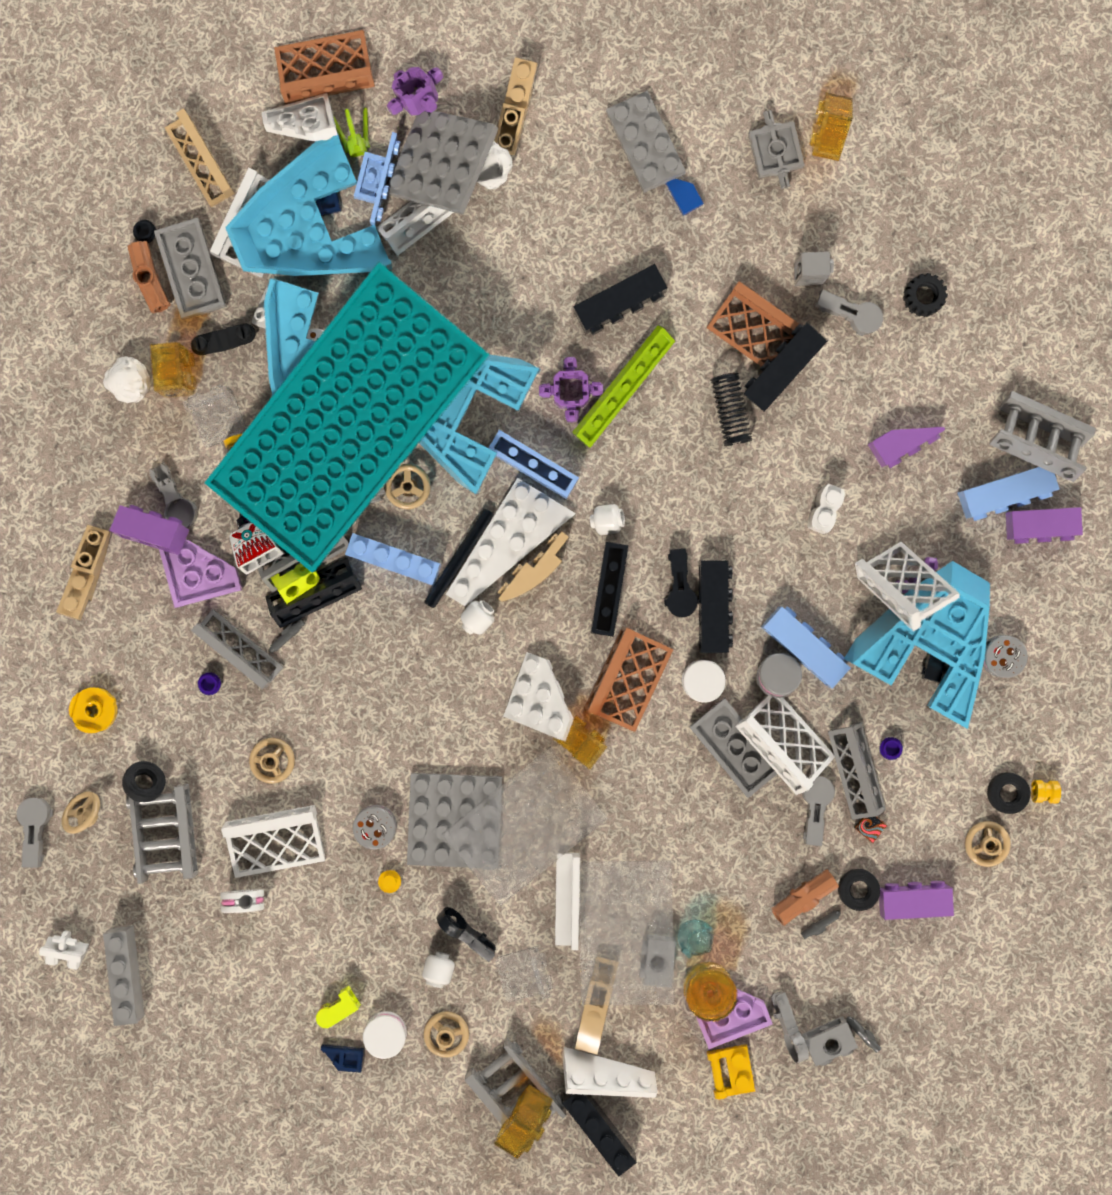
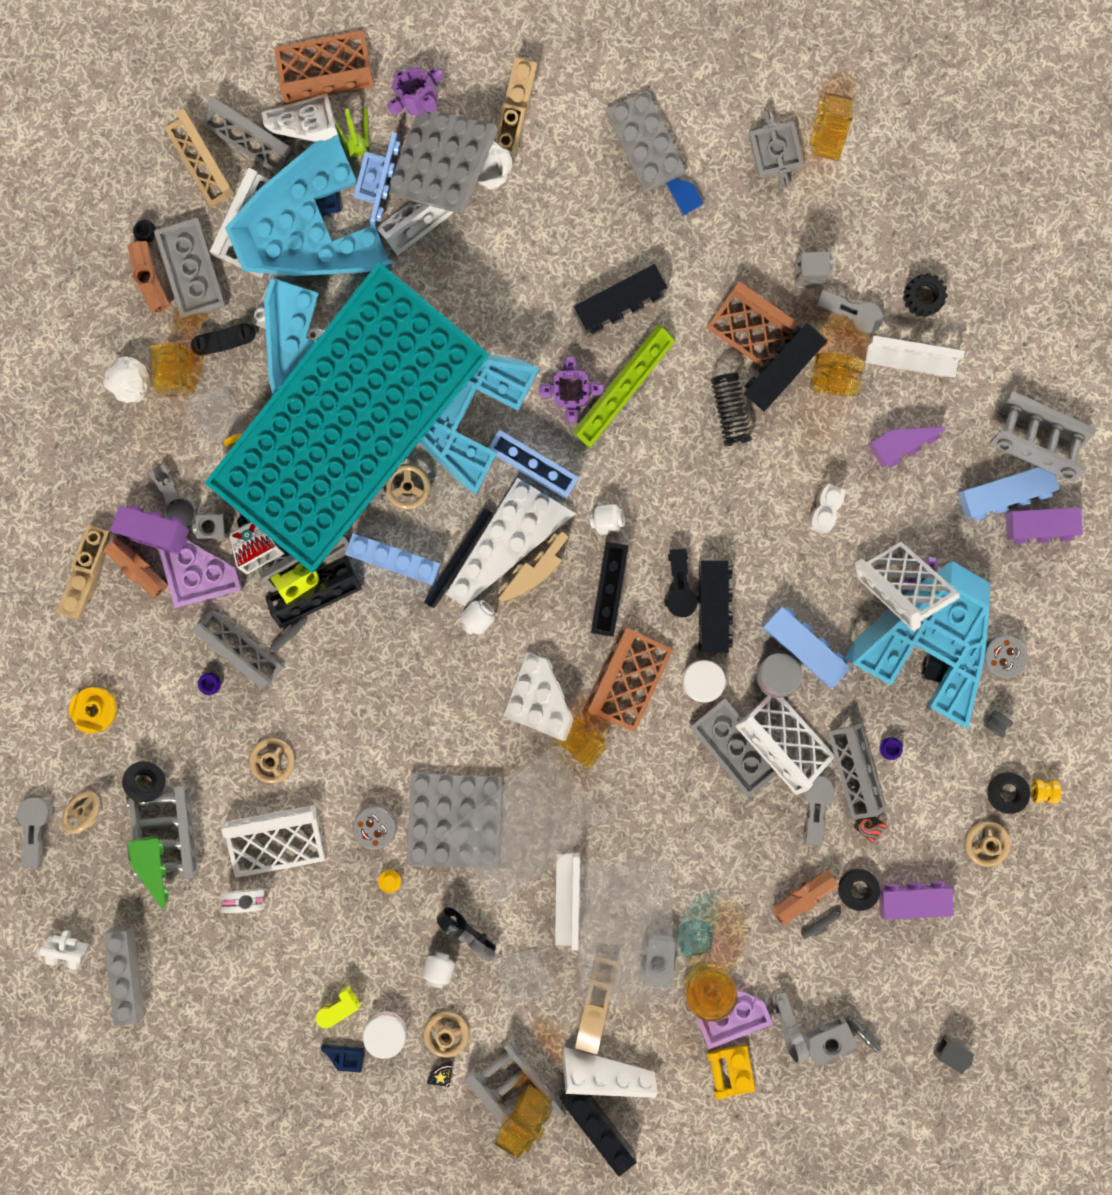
(136, 567): none -> nougat piece
(146, 863): none -> bright green slope
(220, 530): none -> light grey brick
(247, 128): none -> light grey fence
(441, 1075): none -> black tile
(837, 374): none -> clear yellow wheel
(913, 356): none -> white fence
(954, 1054): none -> dark grey brick
(998, 724): none -> dark grey wheel

